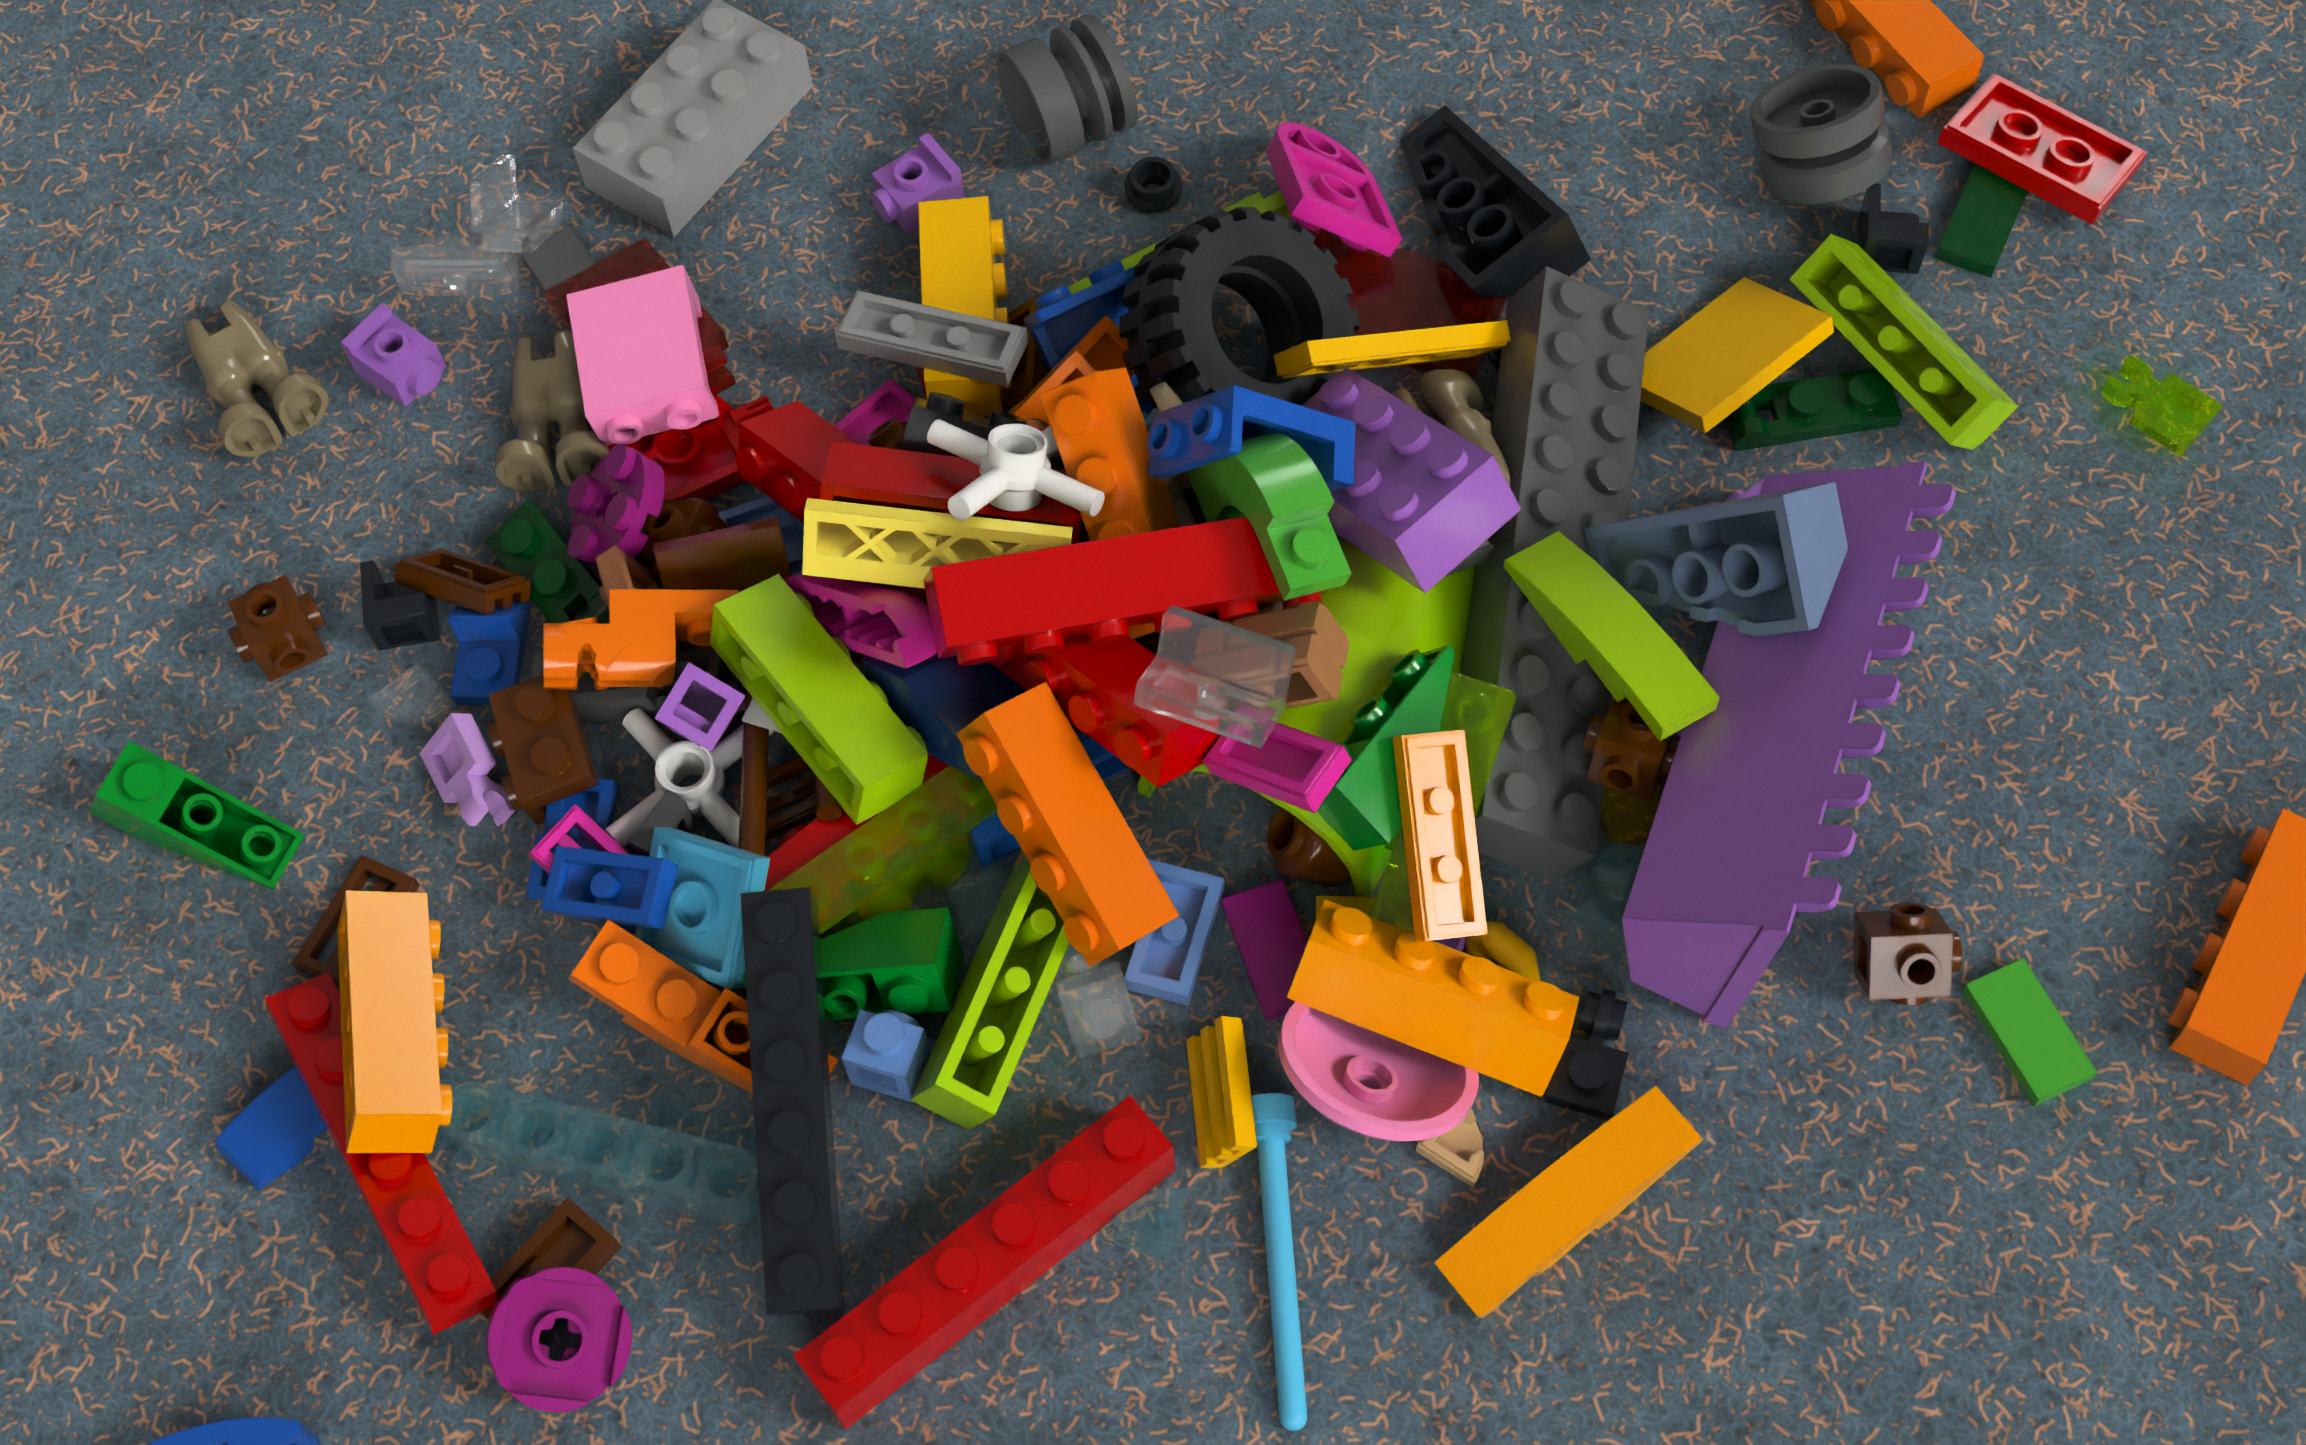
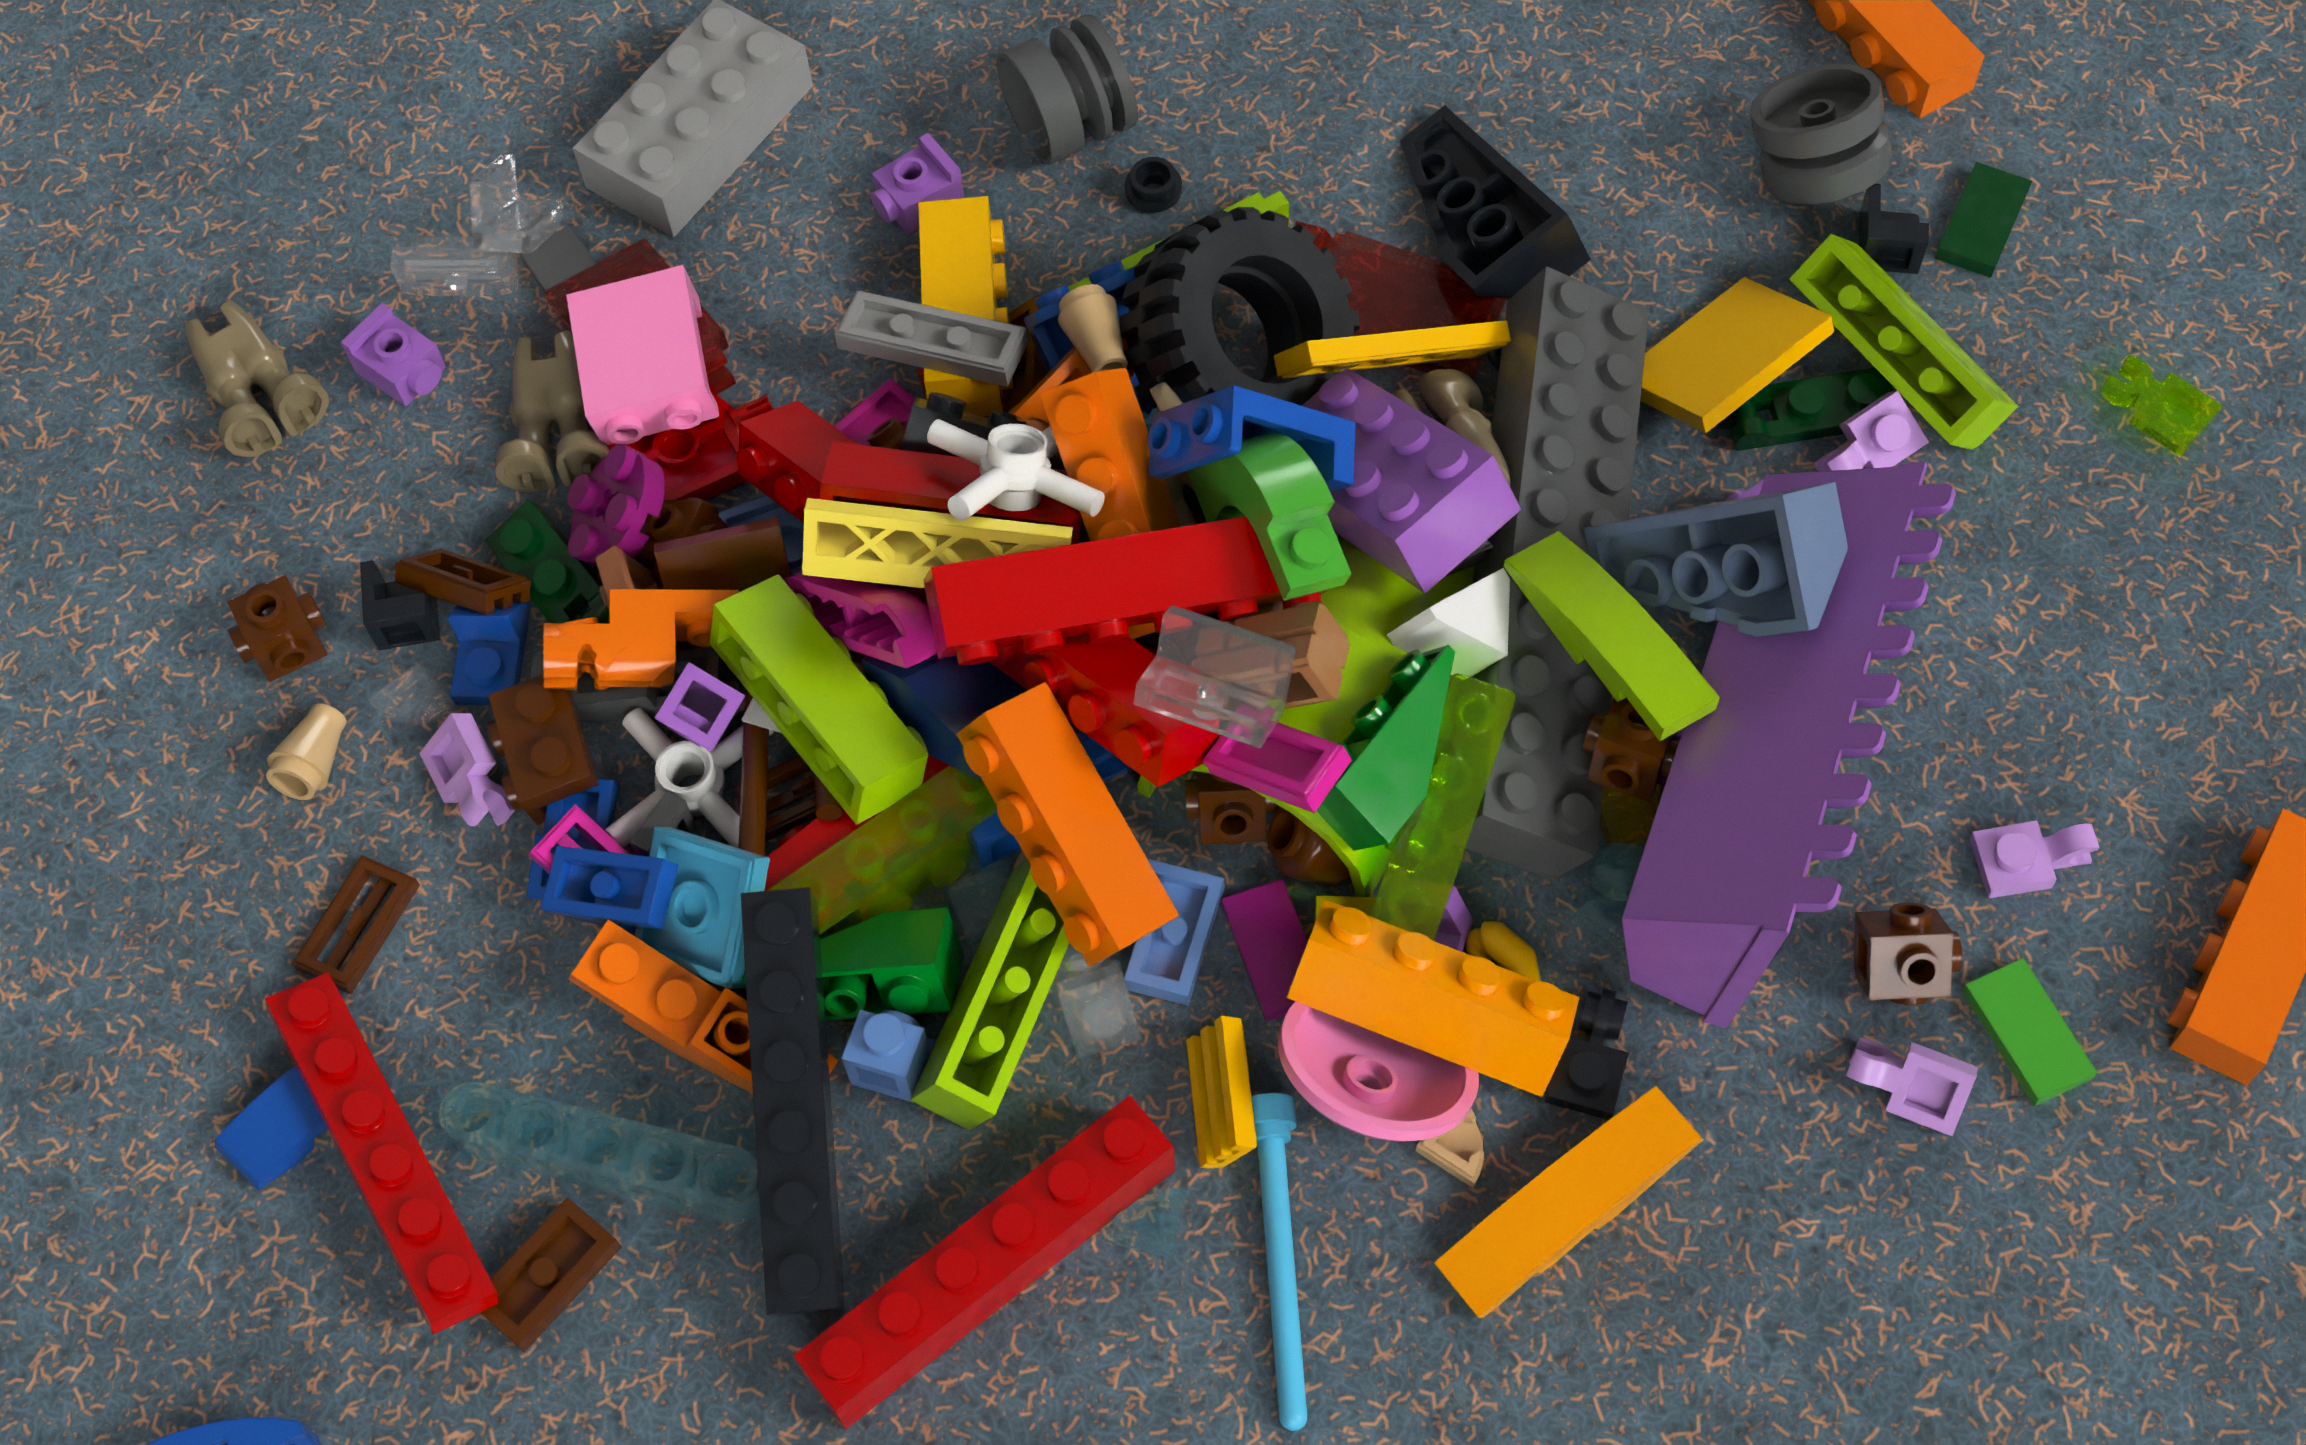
(193, 818): green slope -> none
(306, 755): none -> tan cone
(390, 1023): light orange brick -> none
(584, 1370): magenta plate -> none
(1093, 327): none -> tan cone
(1226, 810): none -> reddish brown brick
(1331, 189): dark pink plate -> none
(1439, 835): tile -> none
(1469, 622): none -> white slope
(1876, 437): none -> lavender plate
(1923, 1086): none -> lavender plate
(2022, 861): none -> lavender plate
(2042, 148): red tile -> none

